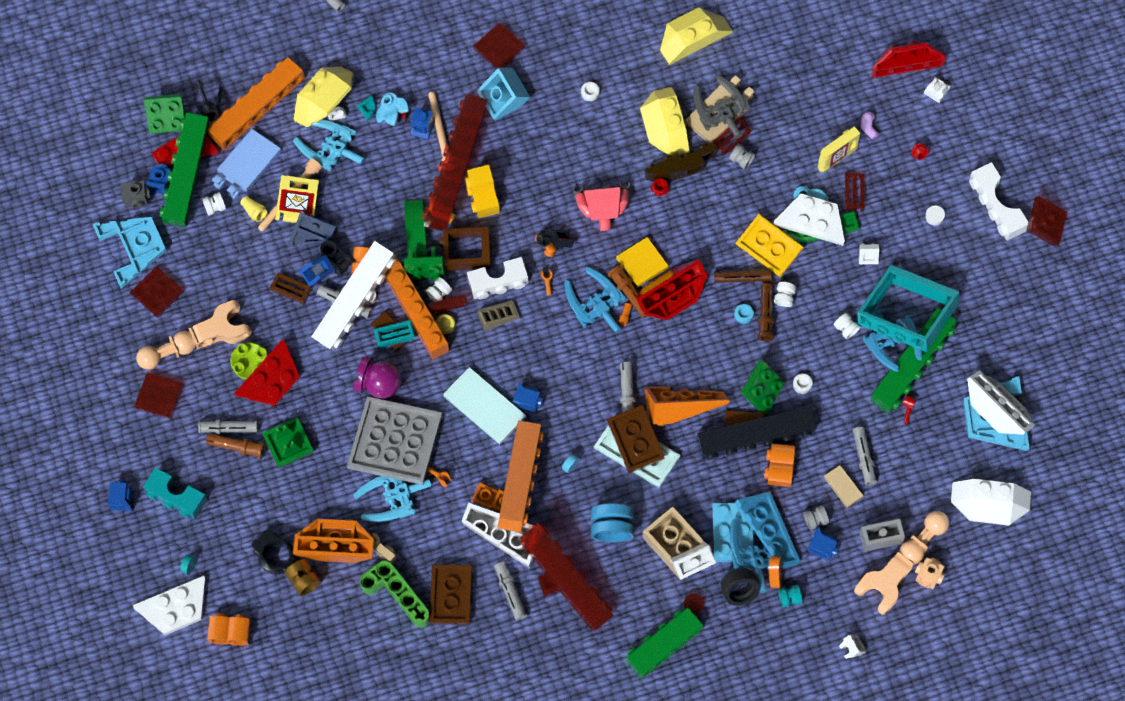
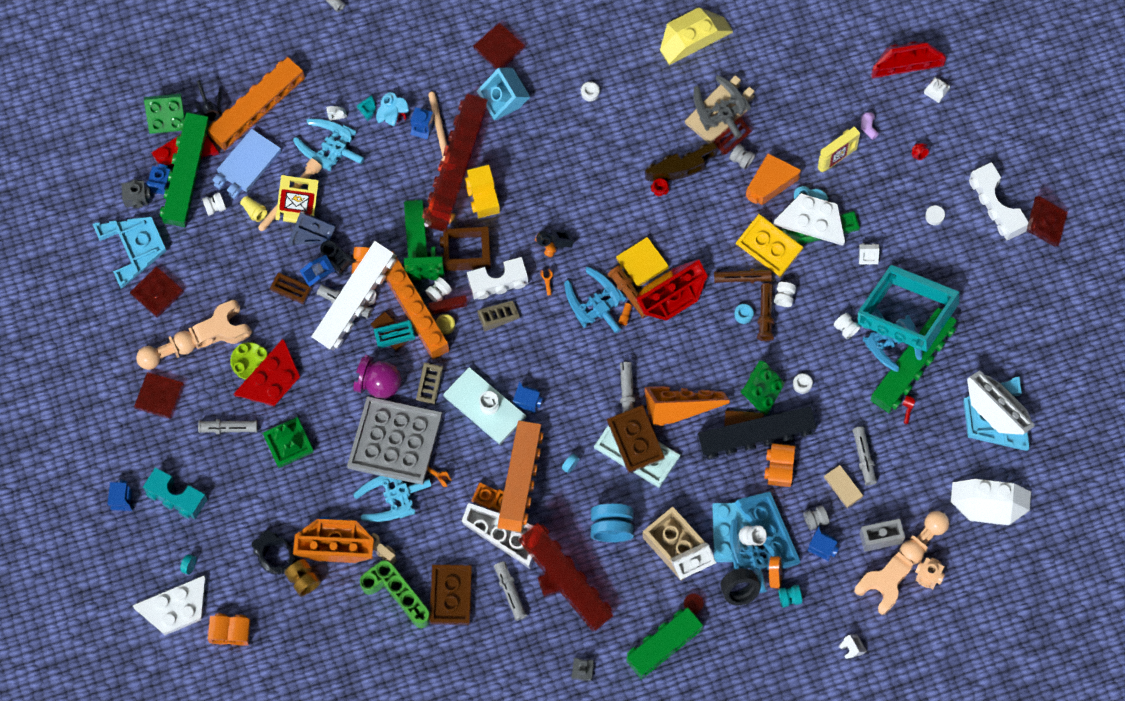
(243, 446): dark orange pin -> none
(322, 94): light yellow wedge -> none
(439, 369): none -> dark tan slope
(490, 399): none -> white wheel
(582, 669): none -> dark grey tile
(602, 203): coral torso -> none
(665, 122): light yellow wedge -> none
(752, 535): none -> white wheel
(771, 180): none -> orange slope
(854, 205): clear red tile -> none

